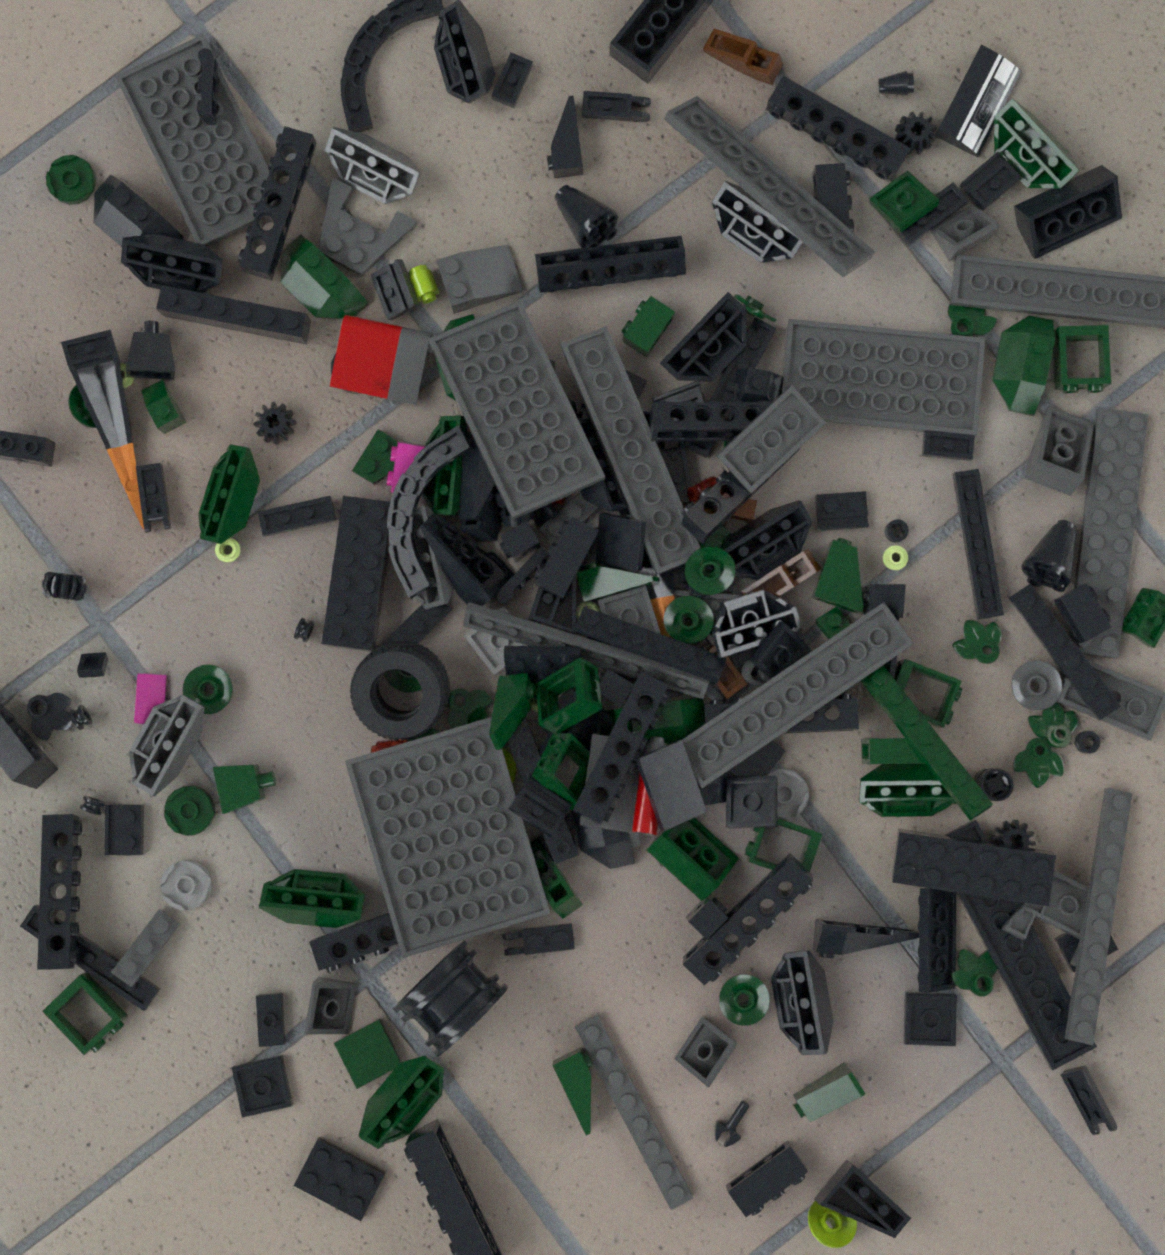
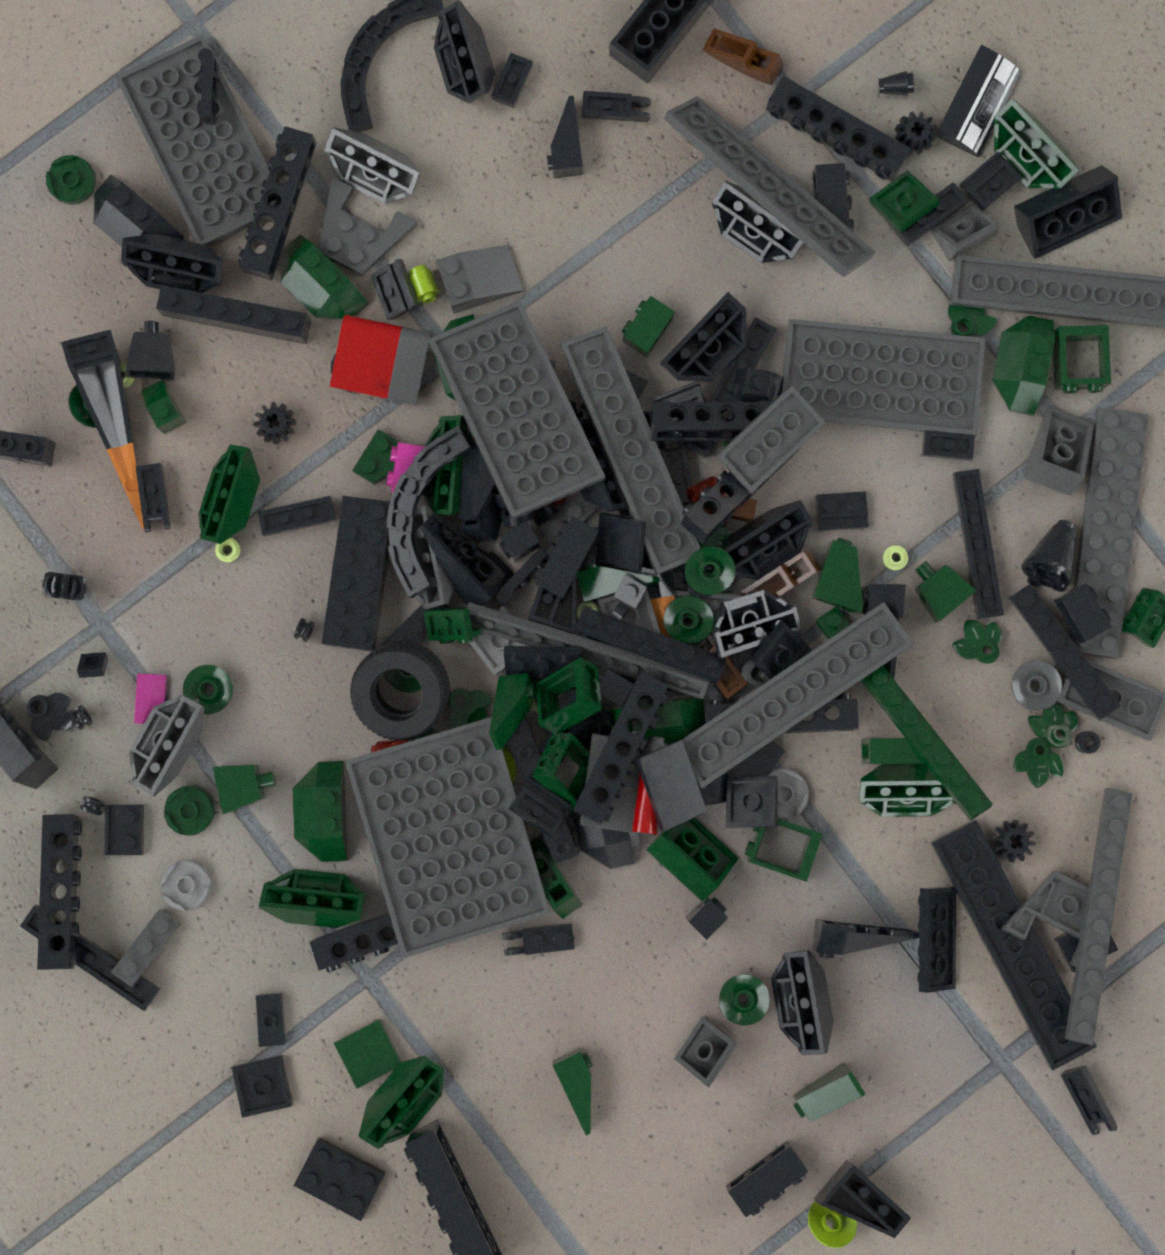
(99, 995): dark green window -> none
(321, 812): none -> dark green wedge
(330, 1007): dark grey slope -> none
(450, 625): none -> dark green bracket
(451, 998): black wheel -> none
(586, 217): black cone -> none
(611, 264): black brick -> none
(630, 594): none -> plate
(634, 1112): dark grey plate -> none
(731, 1125): black bar -> none
(754, 307): dark green plate -> none
(787, 870): black brick -> none
(903, 528): black bush -> none
(930, 1019): black tile -> none
(941, 590): none -> dark green torso
(952, 693): dark green window -> none
(972, 969): dark green plate -> none
(973, 867): black brick -> none
(995, 783): black wheel -> none

